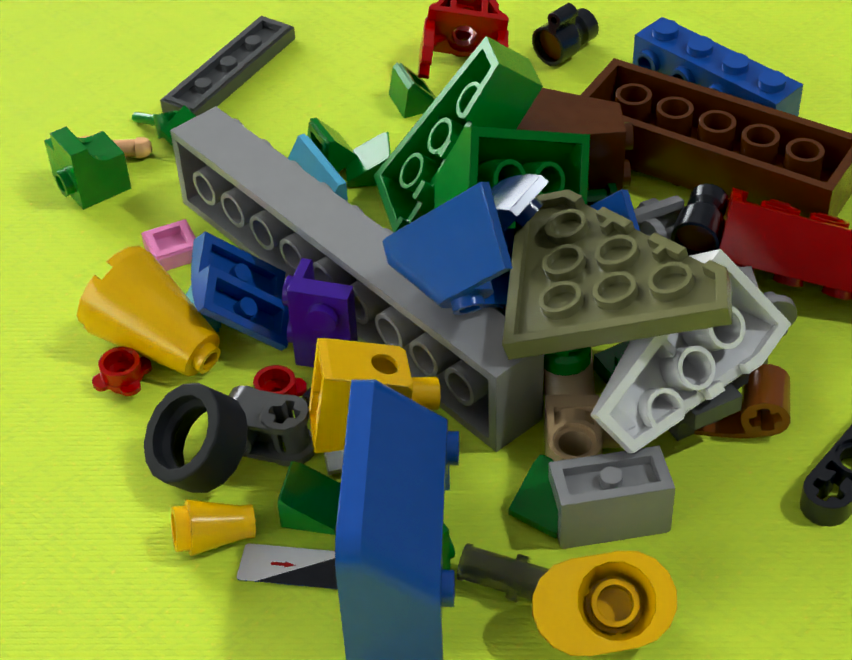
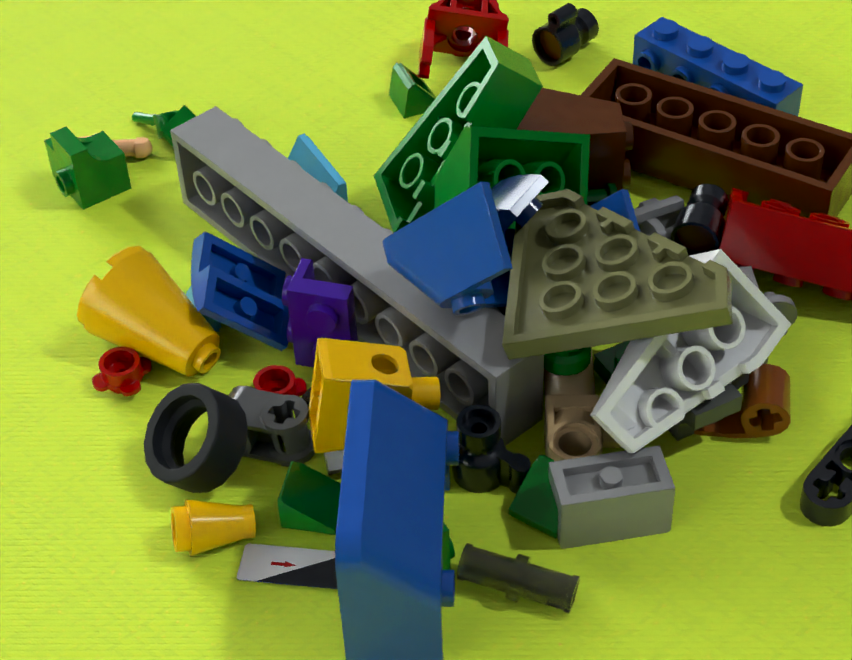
(170, 244): bright pink tile -> none
(230, 67): dark grey tile -> none
(330, 144): green slope -> none
(369, 159): slope -> none
(483, 453): none -> black piece
(604, 603): yellow piece -> none

